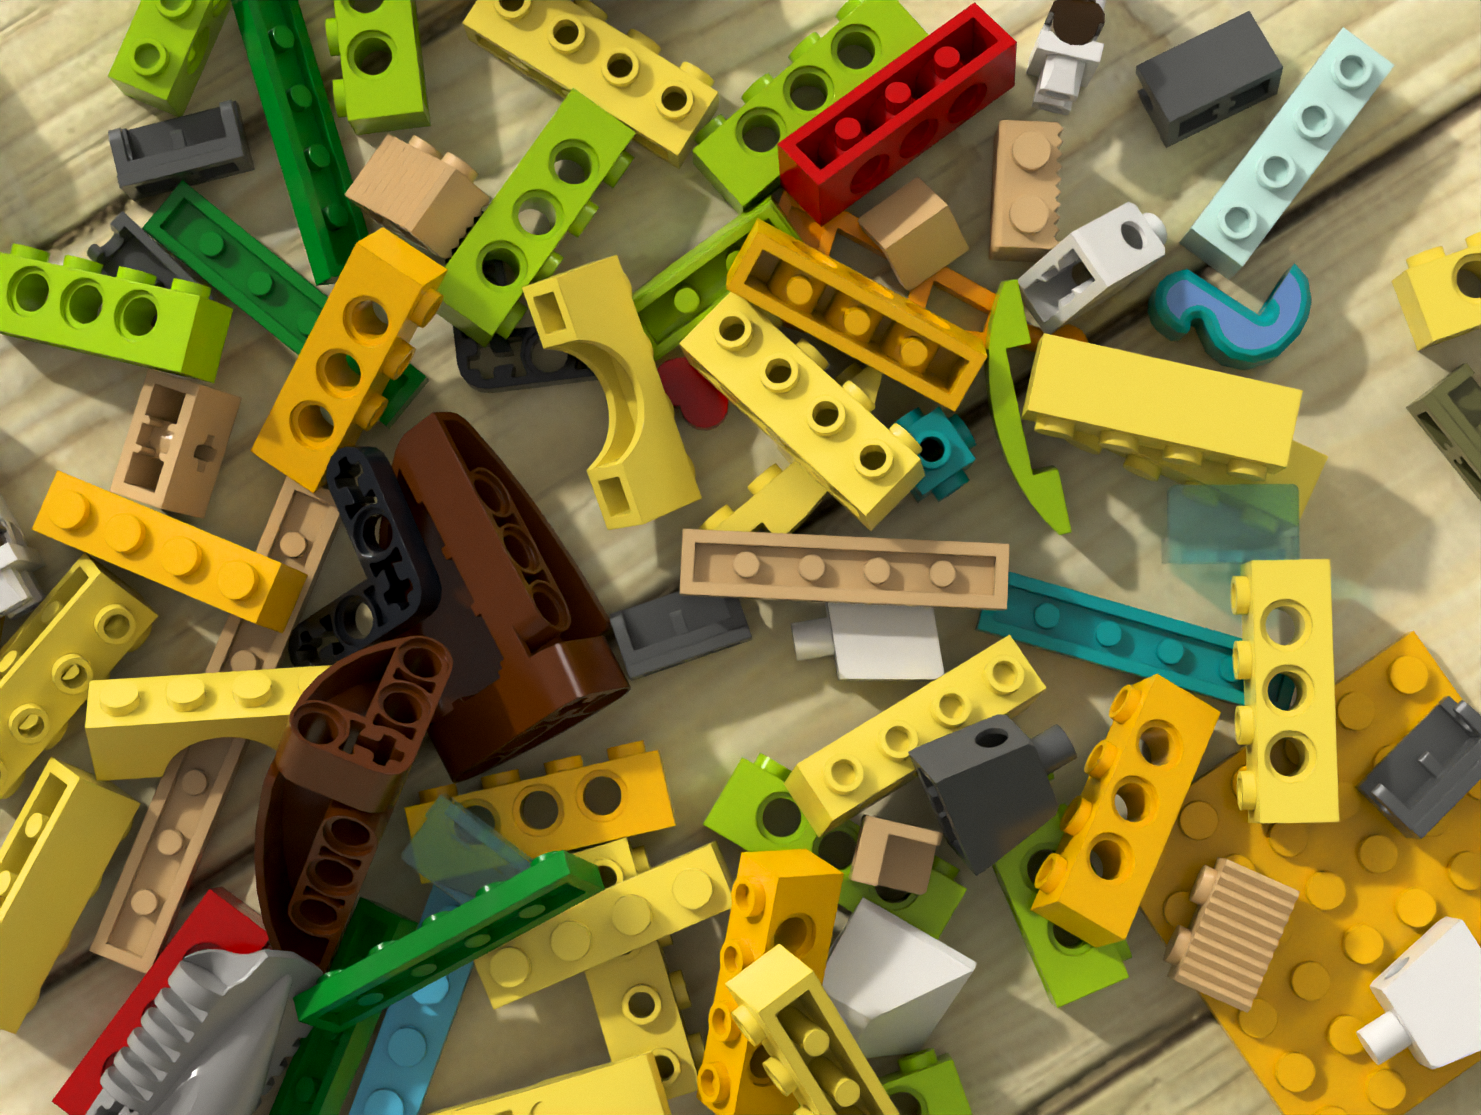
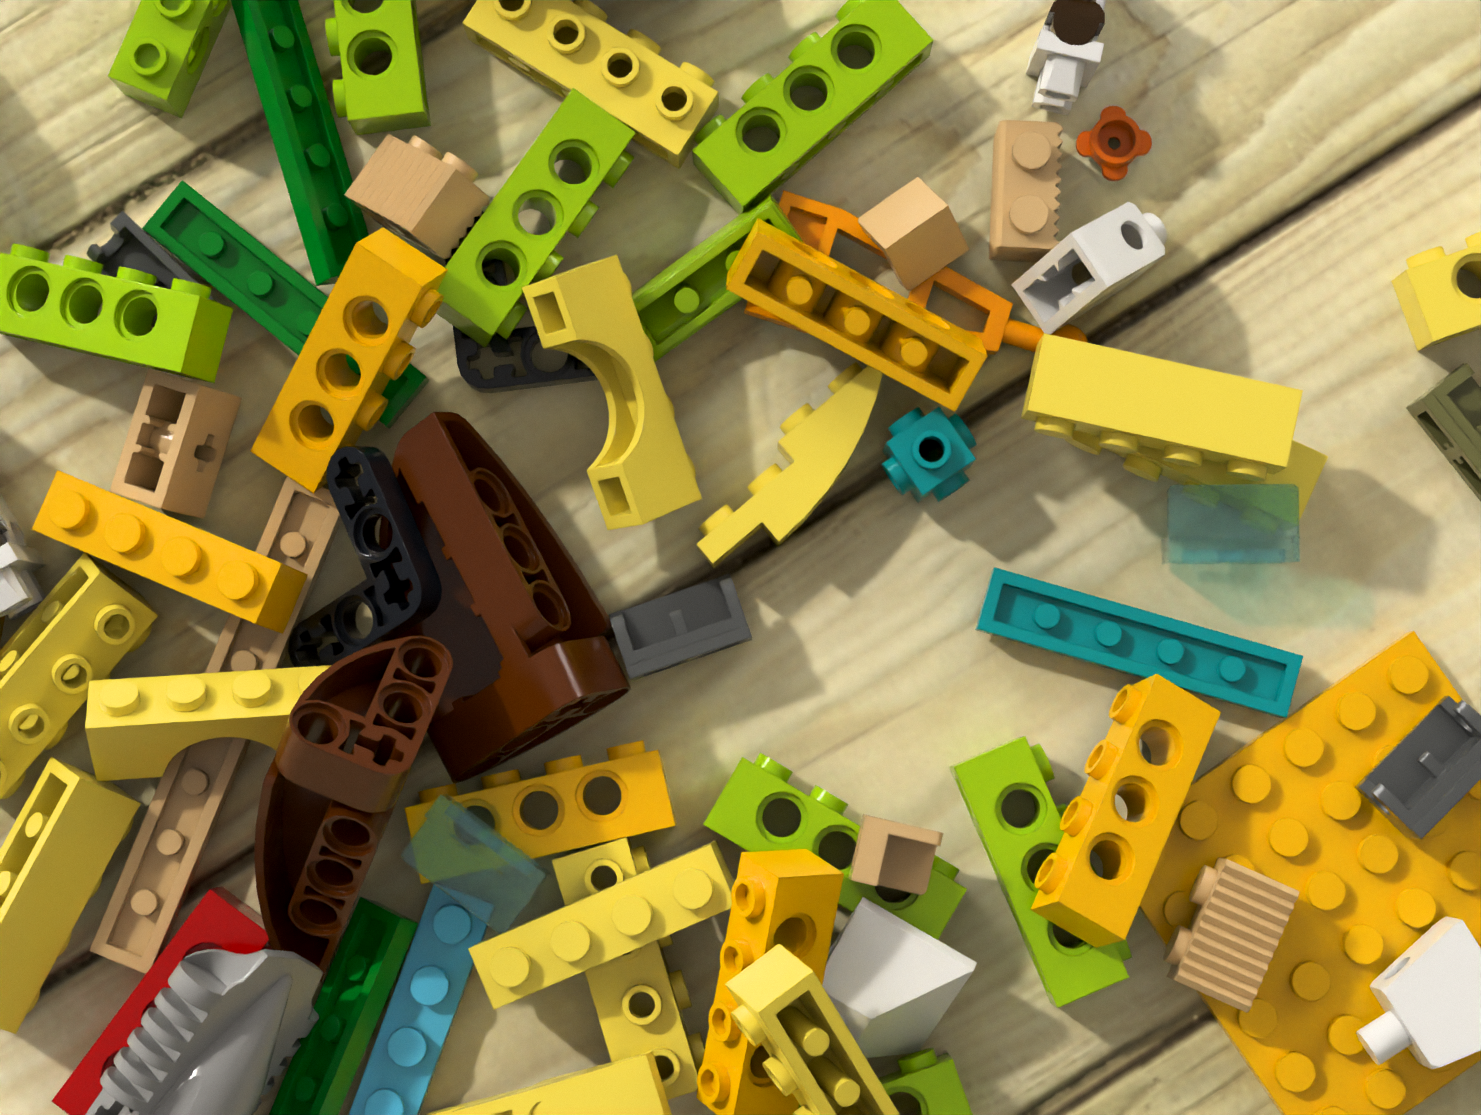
(182, 148): dark grey hinge -> none
(448, 941): green plate -> none
(697, 398): red tile -> none
(804, 409): light yellow brick -> none
(844, 569): tan plate -> none
(873, 642): white torso -> none
(875, 756): light yellow brick -> none
(897, 114): red brick -> none
(991, 785): dark grey torso -> none
(1005, 330): lime slope -> none
(1116, 125): none -> orange plate
(1208, 78): dark grey hinge -> none
(1226, 327): teal animal -> none
(1286, 154): light aqua brick -> none
(1304, 593): light yellow brick -> none

